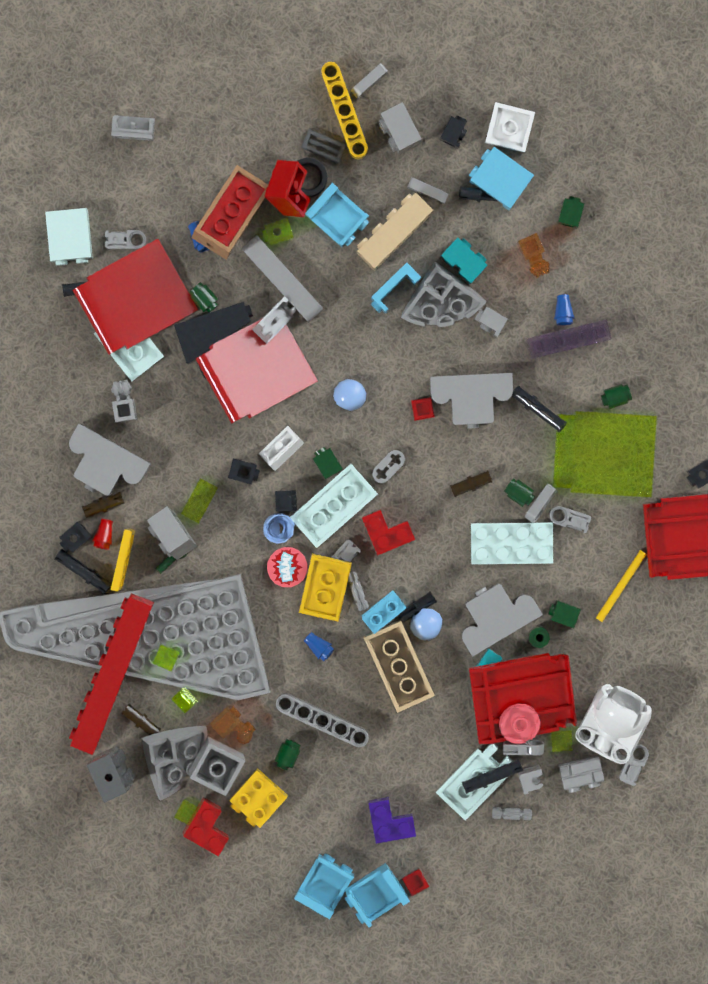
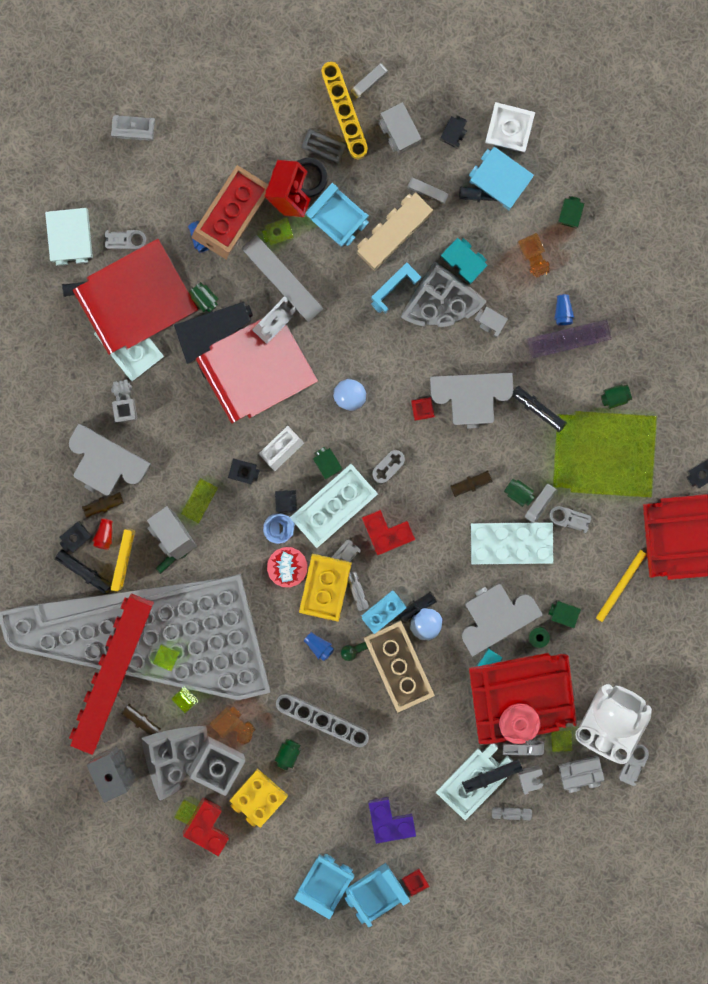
(349, 652): none -> dark green bar

